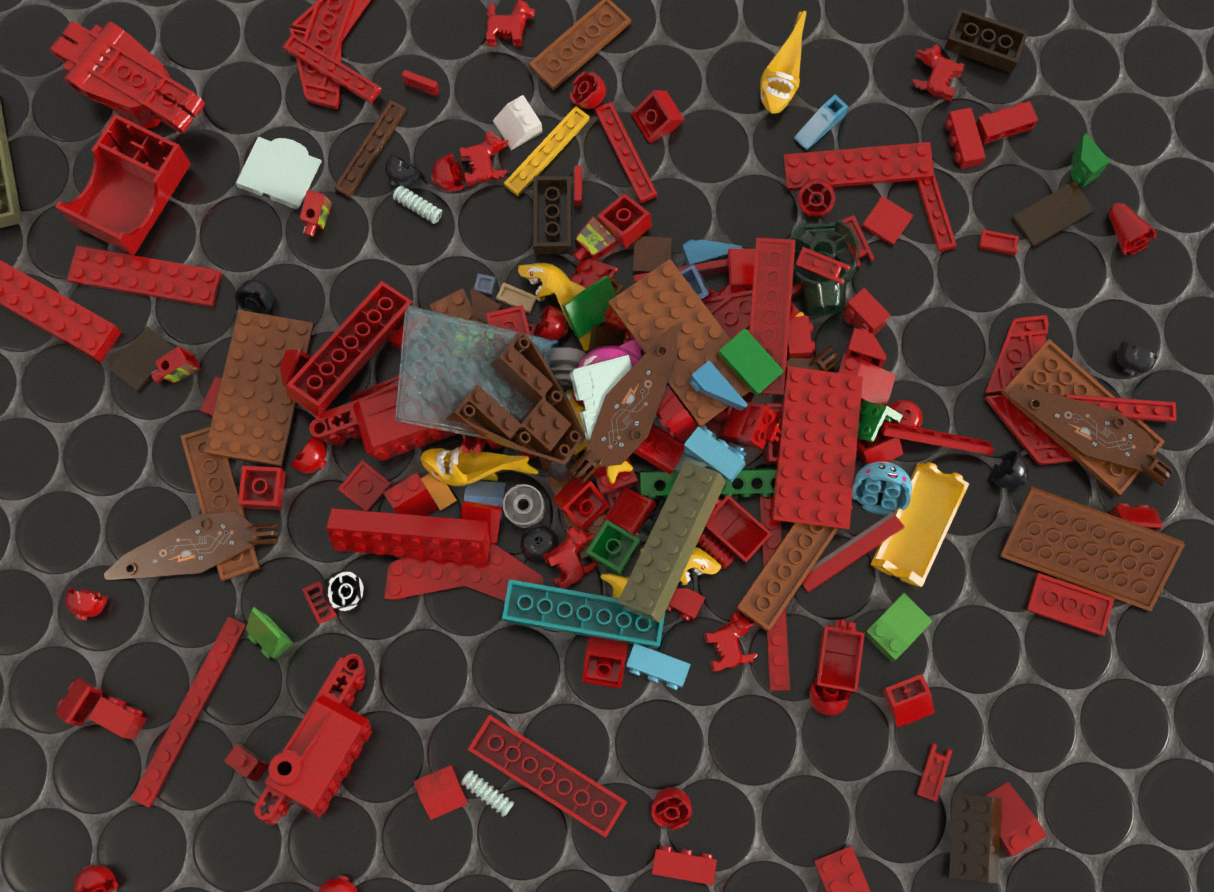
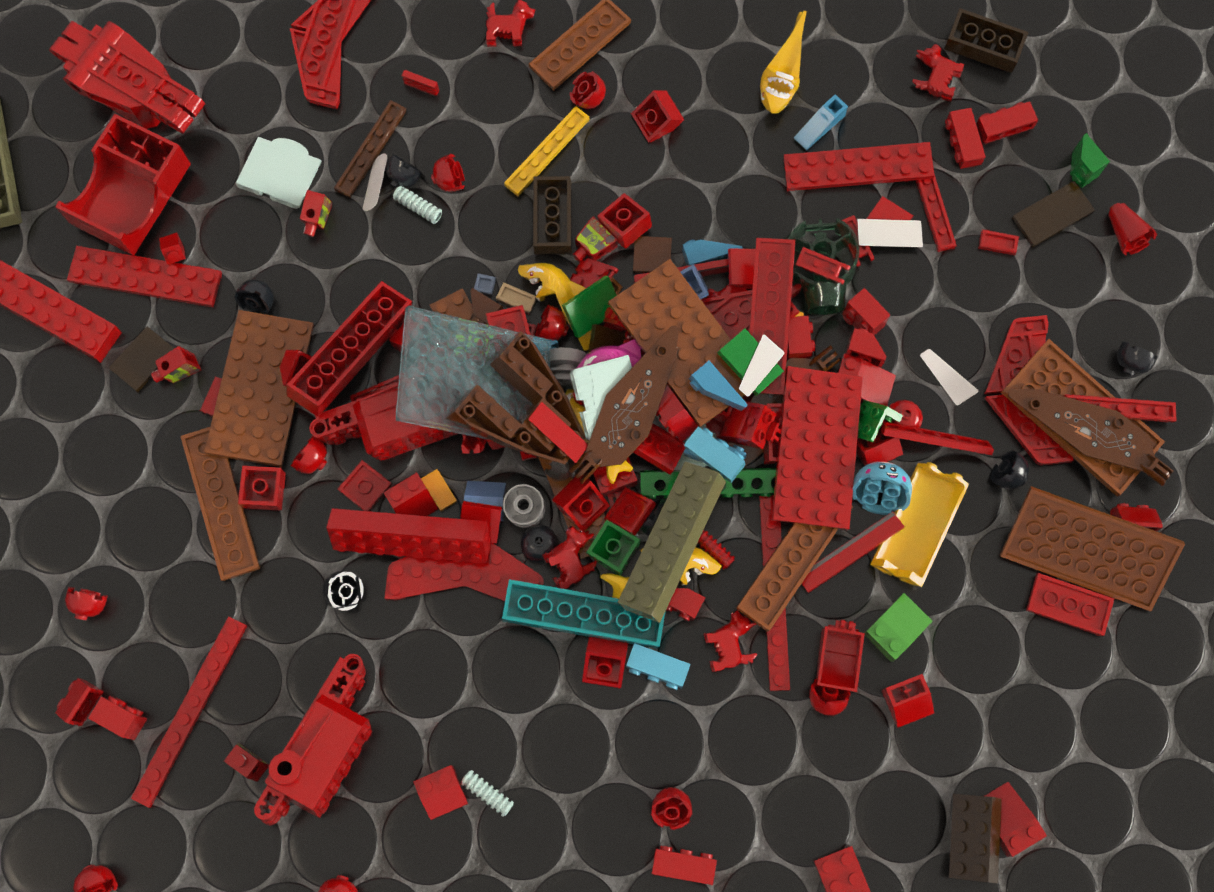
(172, 248): none -> red brick
(192, 547): reddish brown wing -> none
(267, 634): bright green slope -> none
(306, 590): red slope -> none
(332, 68): red tile -> none
(375, 182): none -> white sticker
(464, 469): yellow piece -> none
(479, 160): red animal -> none
(518, 123): white slope -> none
(547, 776): red brick -> none
(558, 432): none -> red sticker
(578, 187): red tile -> none
(626, 152): red plate -> none
(736, 528): red piece -> none
(763, 361): none -> white sticker
(816, 197): red cylinder -> none
(889, 233): none -> white sticker
(933, 774): red hinge -> none
(954, 384): none -> white sticker

